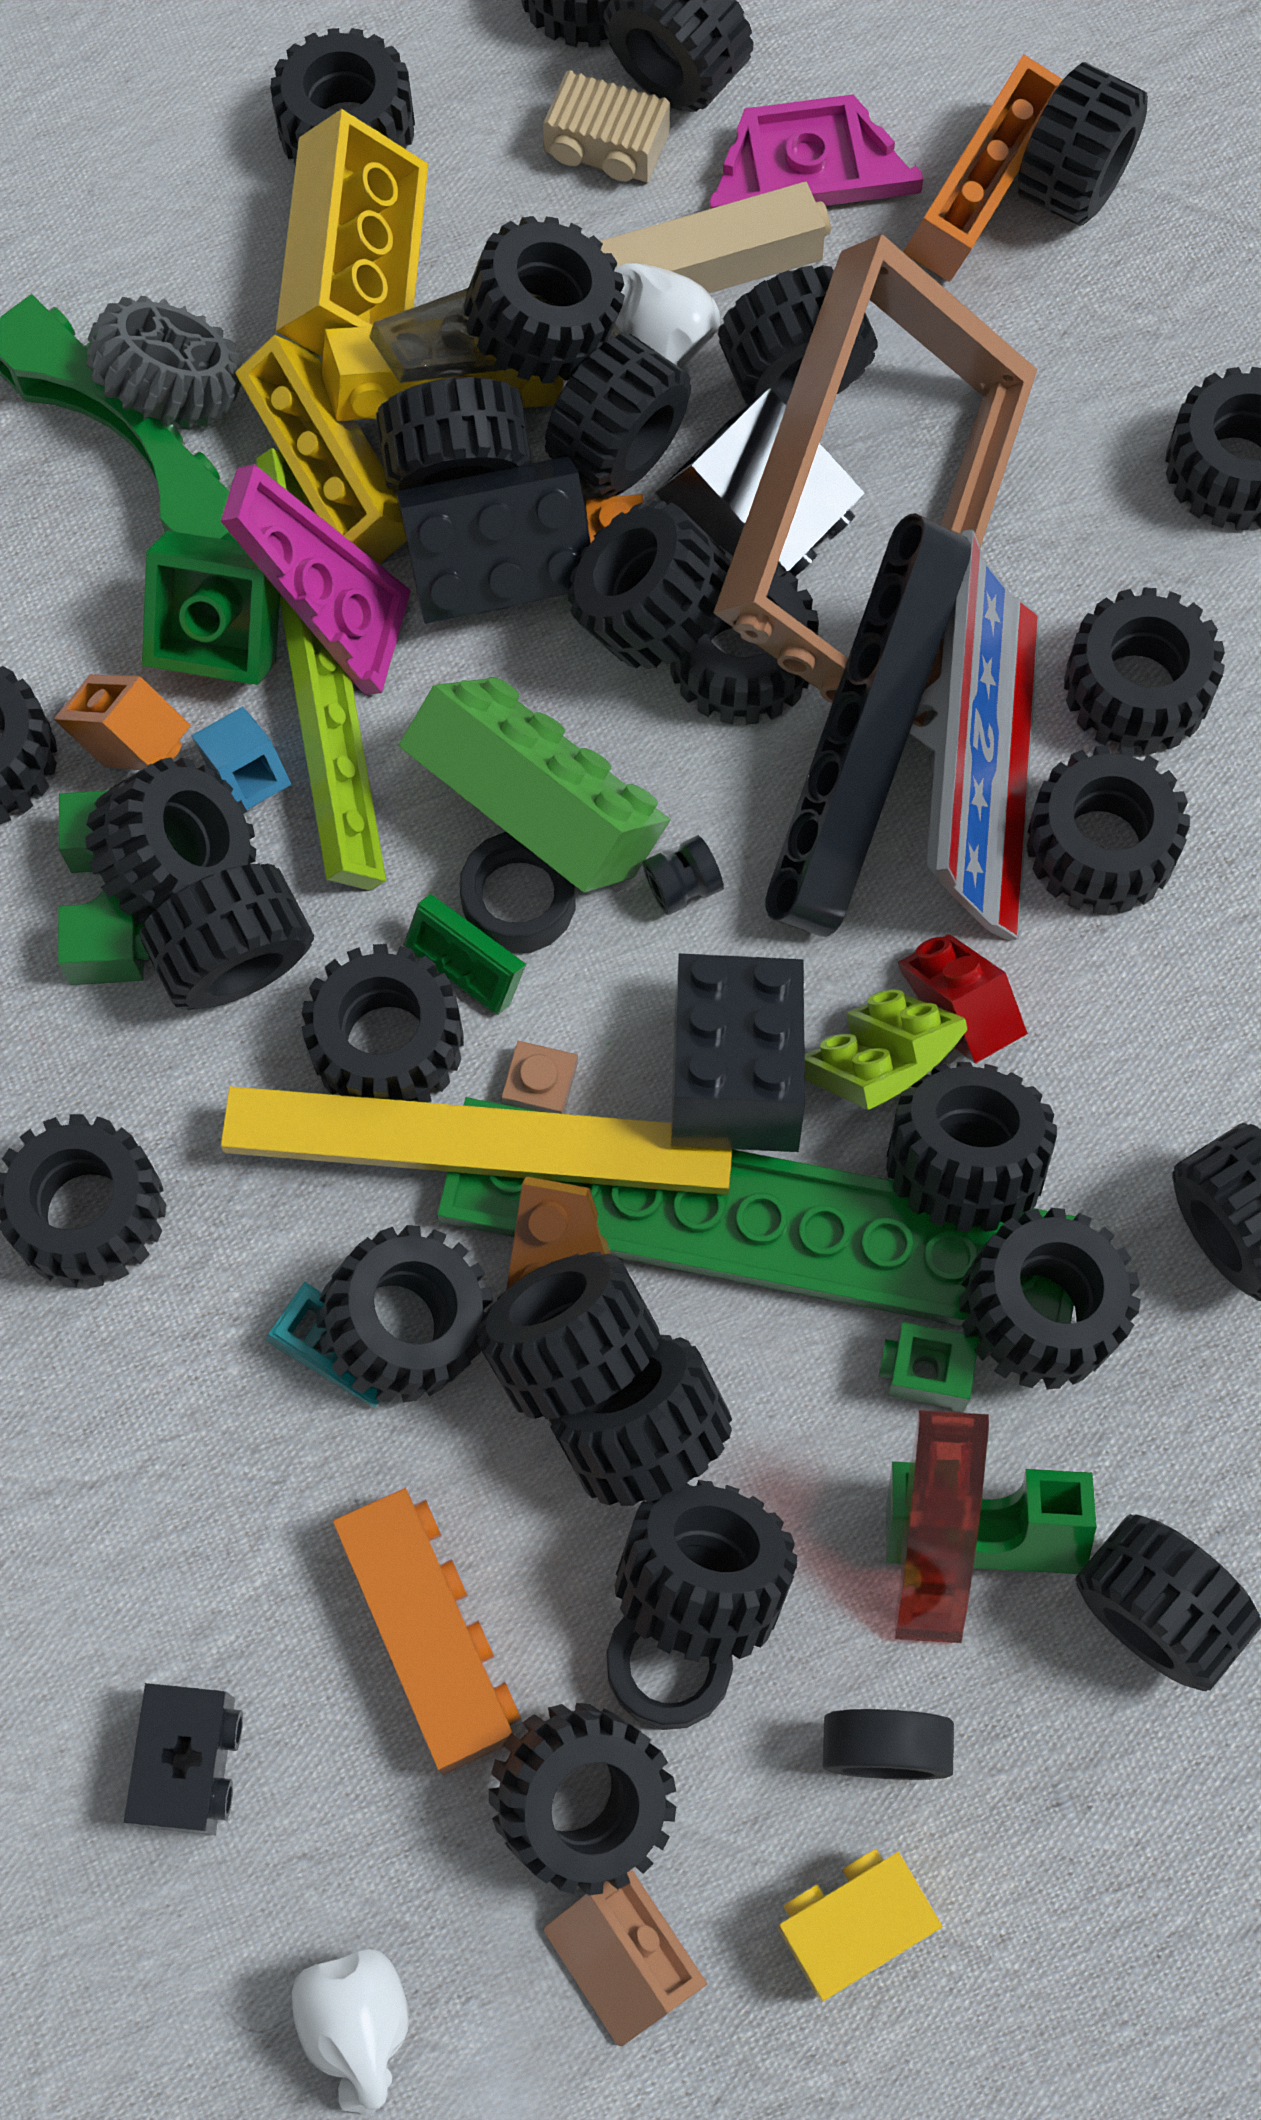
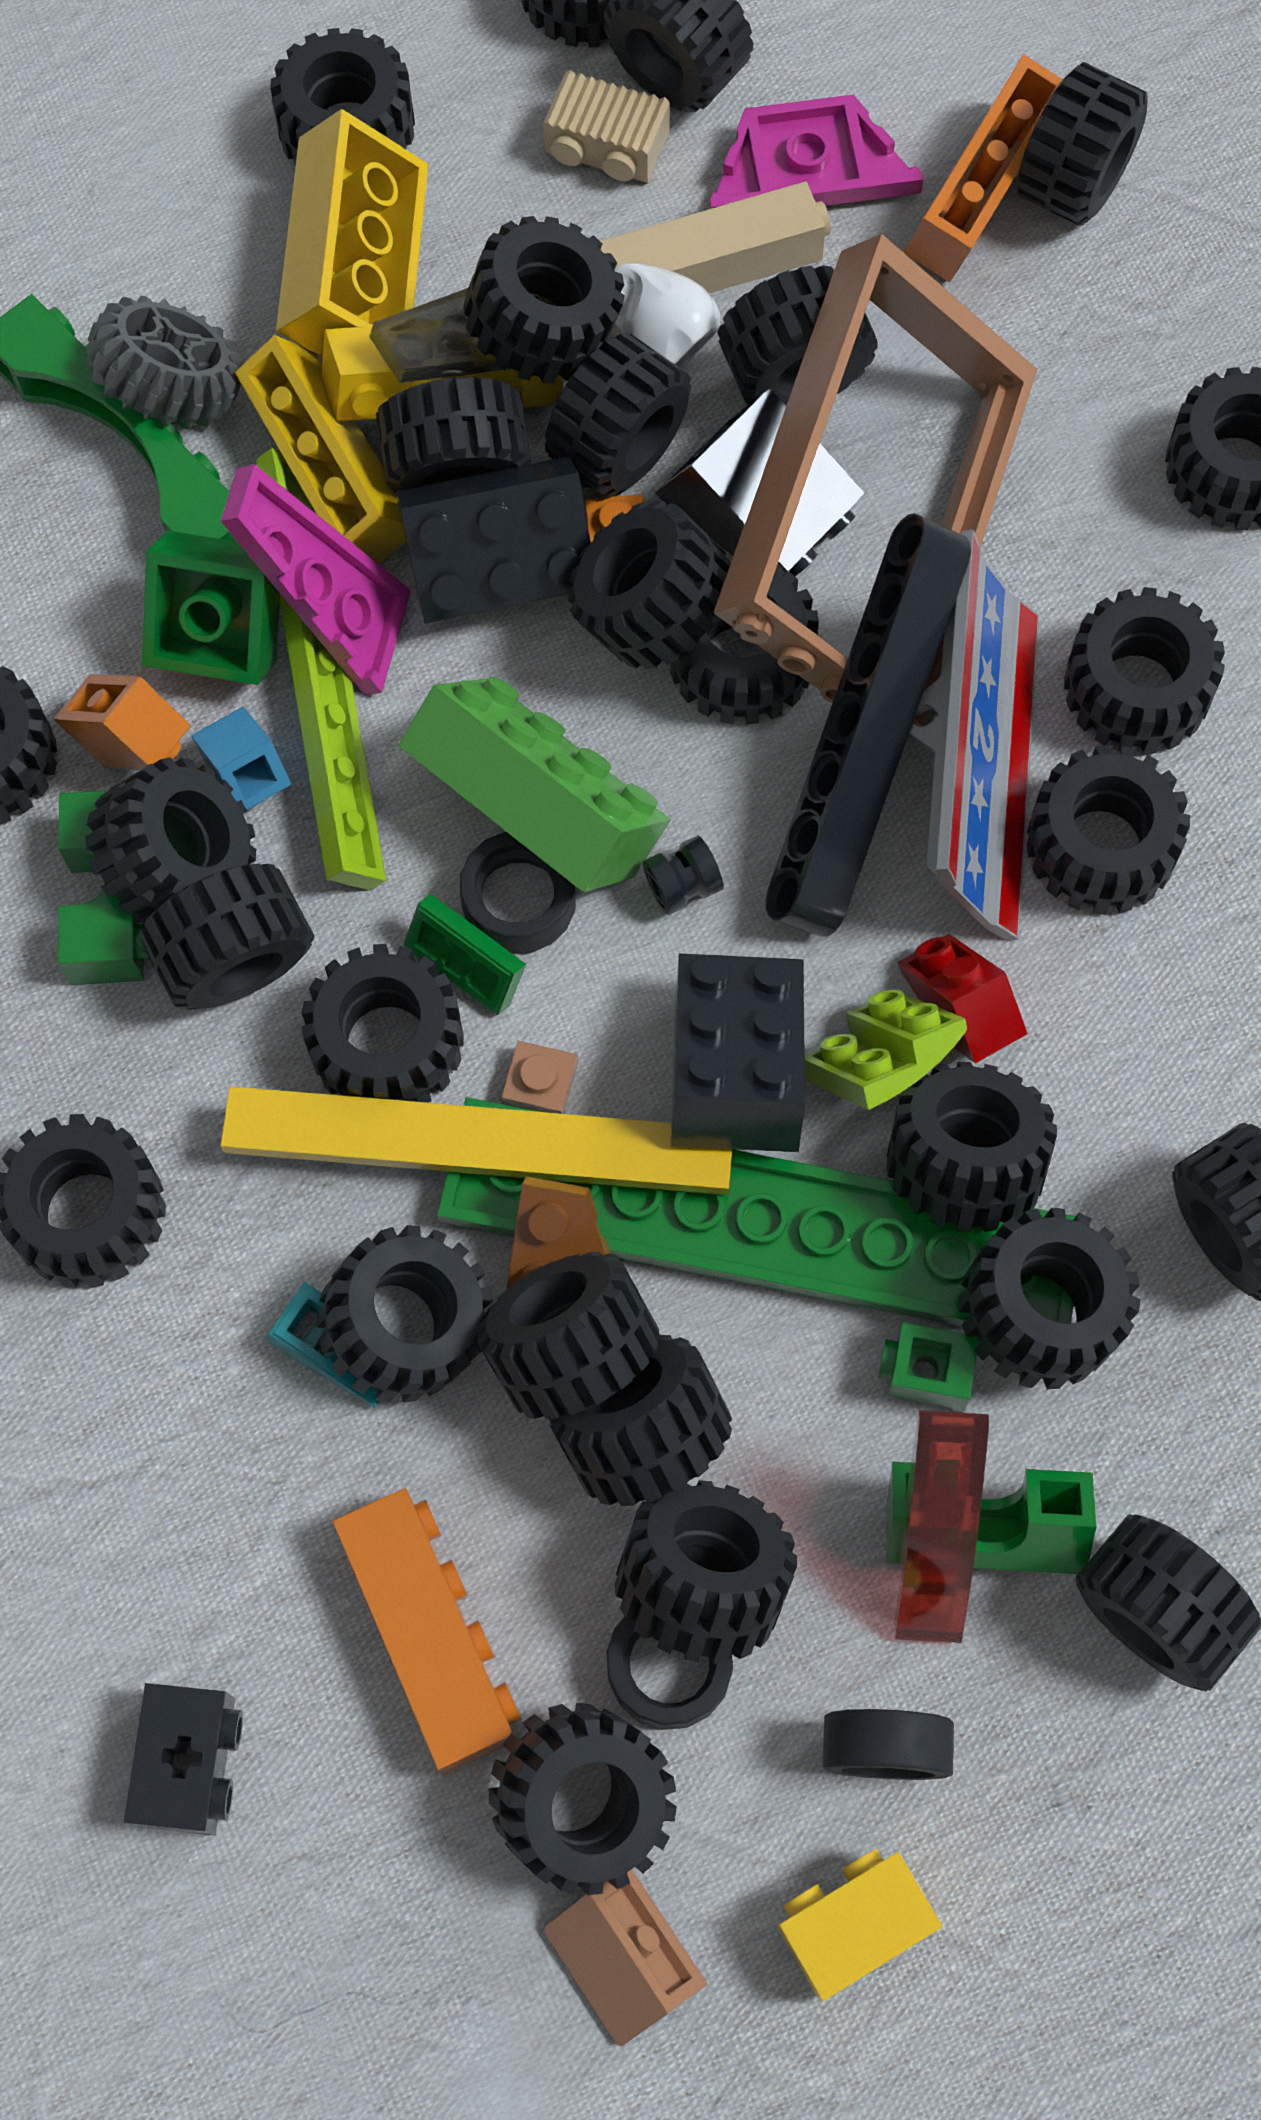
(351, 2023): white piece -> none

